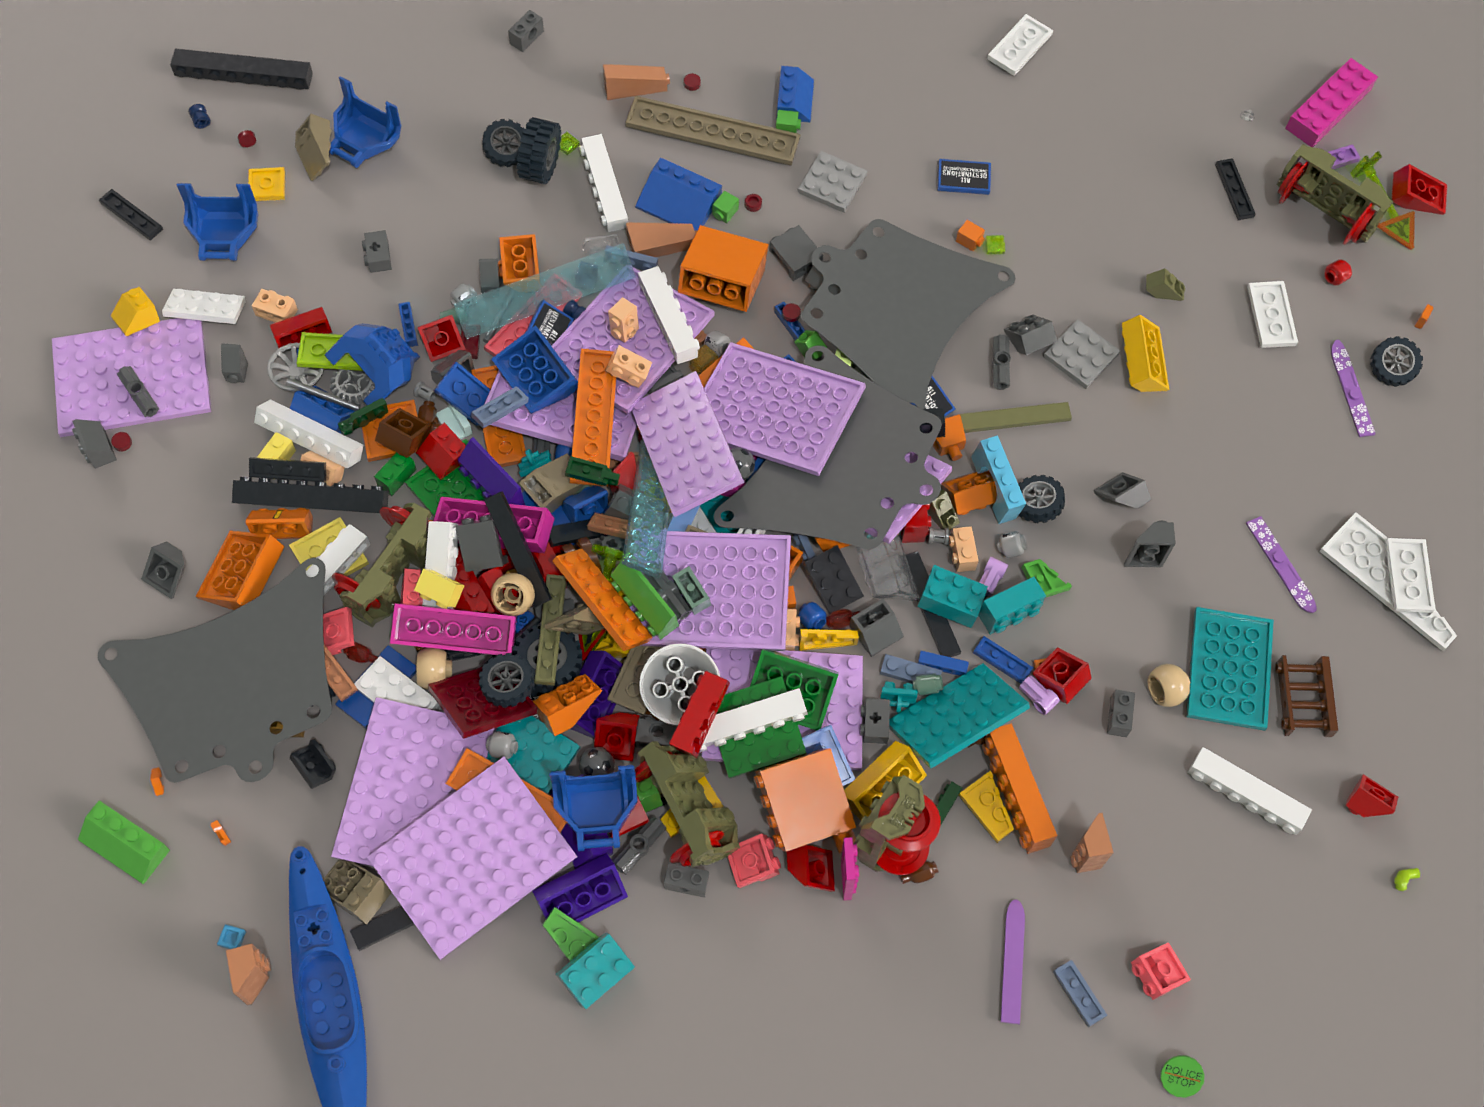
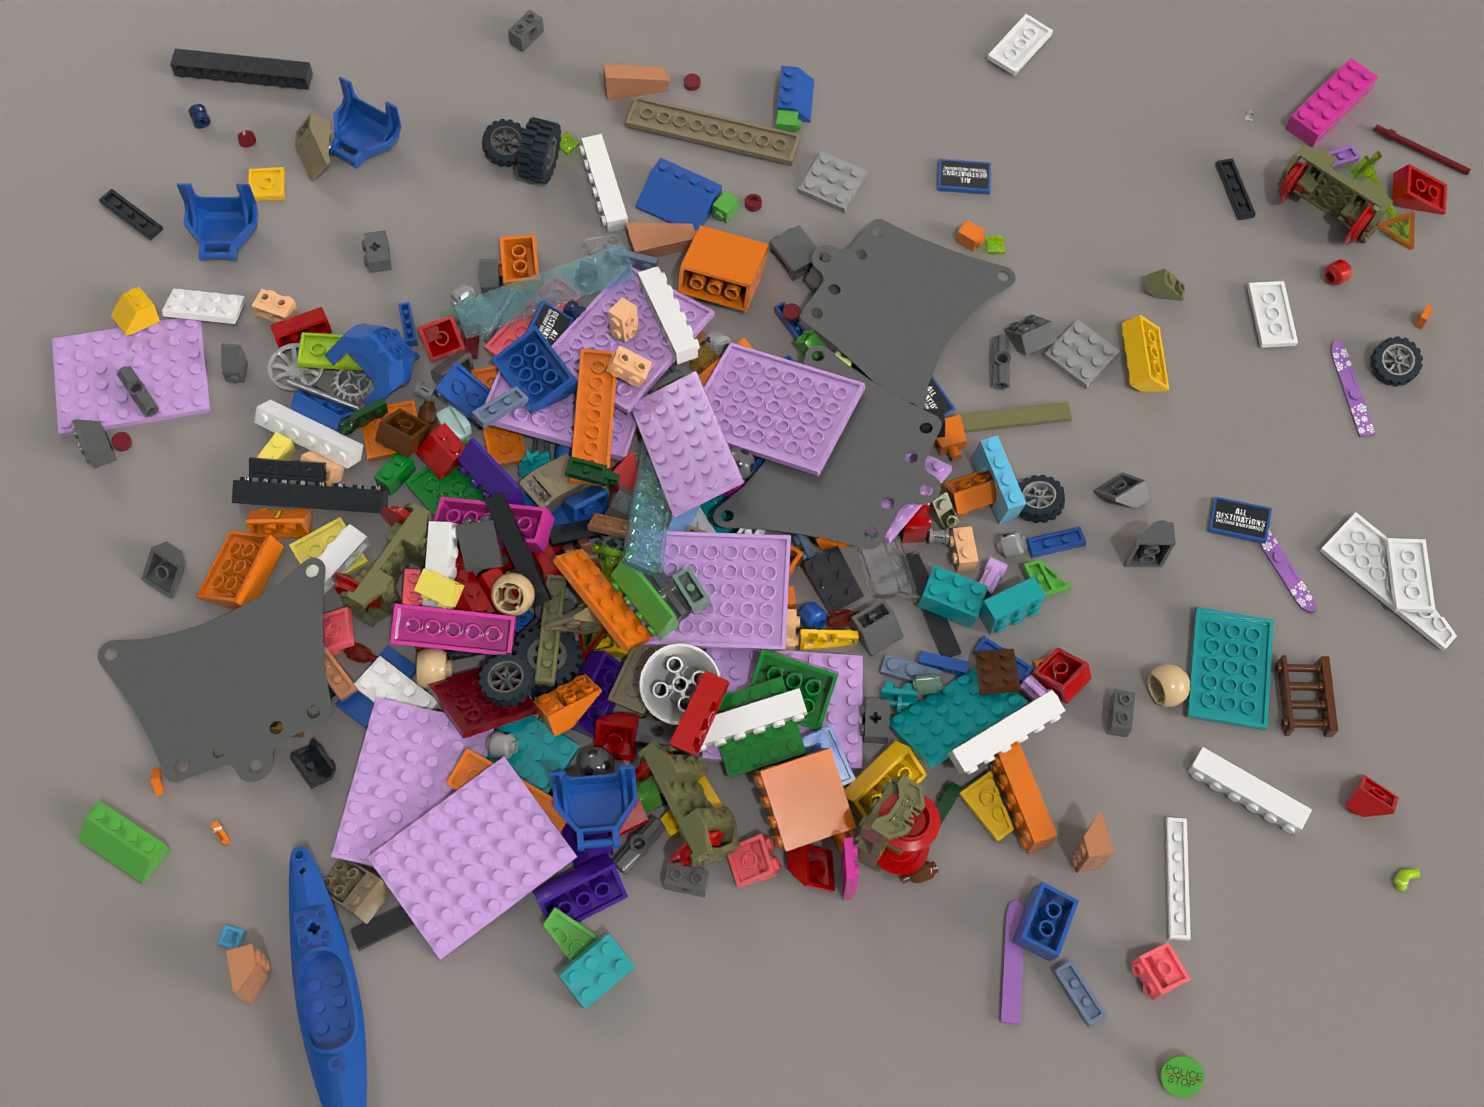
(997, 671): none -> reddish brown plate
(1005, 732): none -> white brick
(1045, 921): none -> blue brick
(1055, 542): none -> blue tile
(1177, 879): none -> white tile
(1240, 520): none -> black tile
(1392, 135): none -> dark red bar

